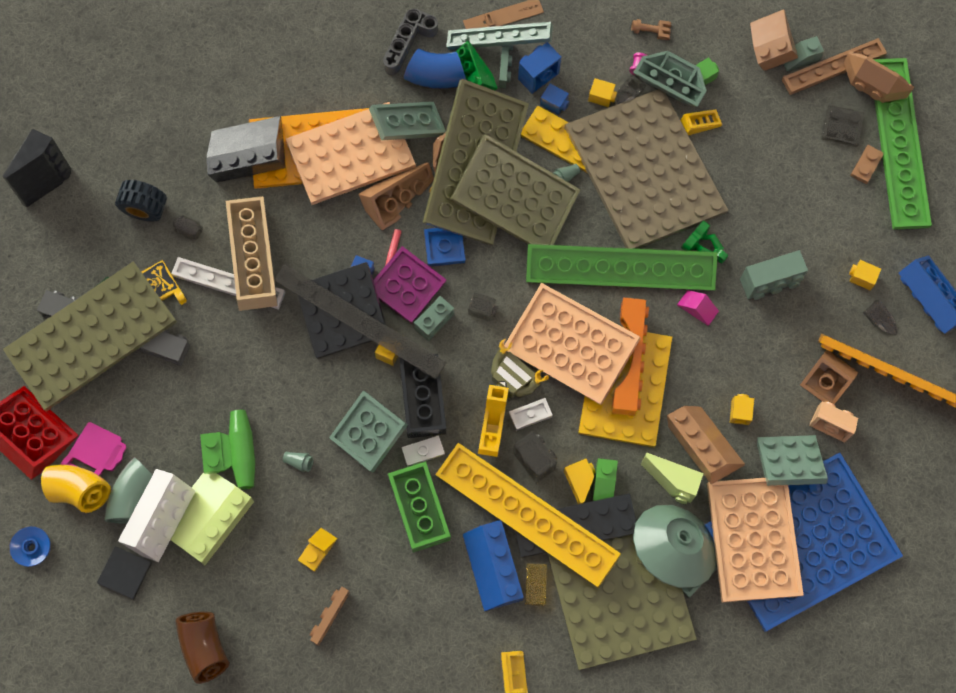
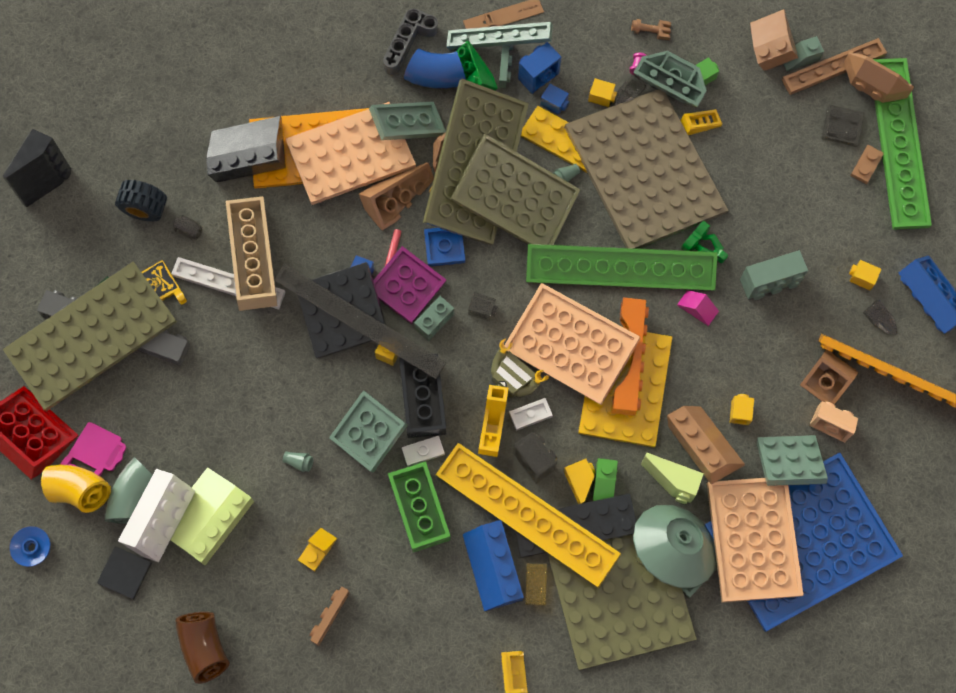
(231, 450): bright green plate -> none

